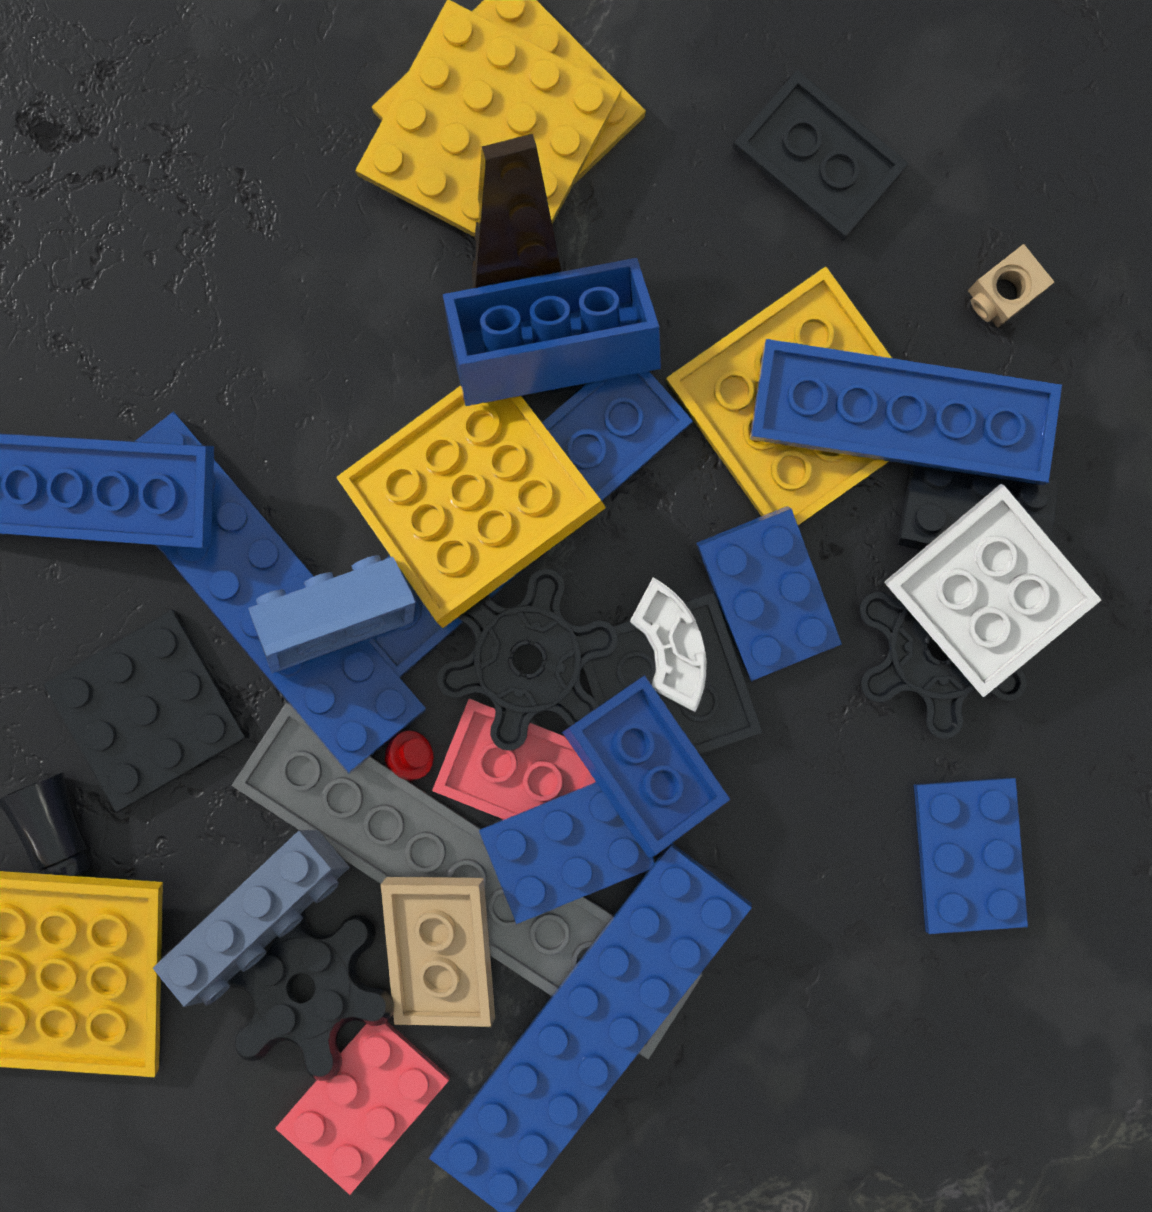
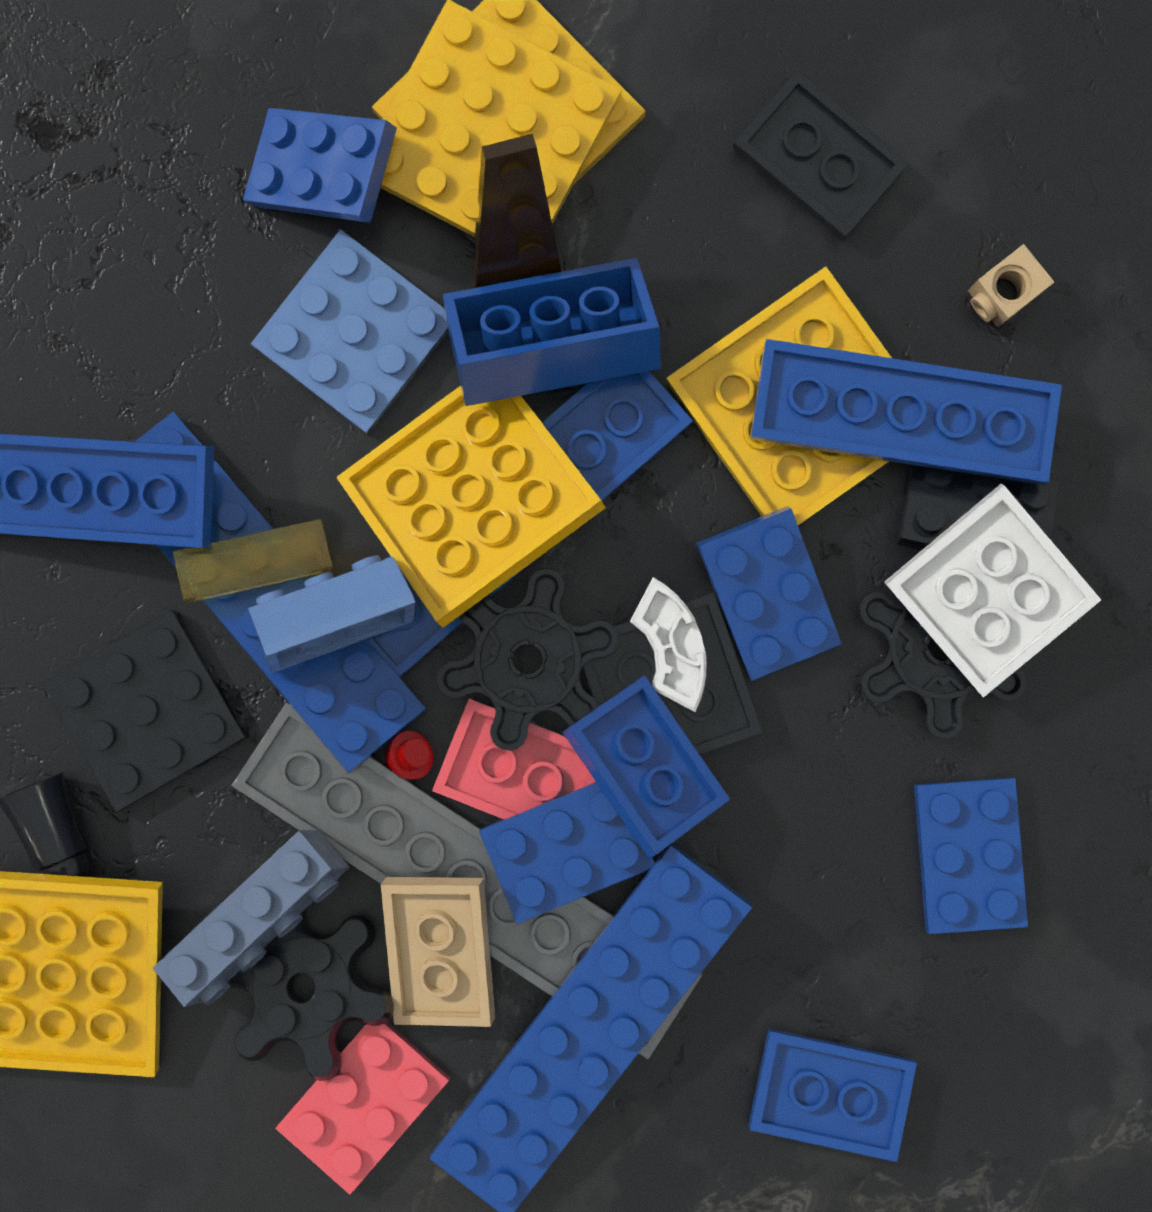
(253, 561): none -> clear yellow plate
(320, 164): none -> blue plate
(353, 332): none -> medium blue plate
(832, 1095): none -> blue plate

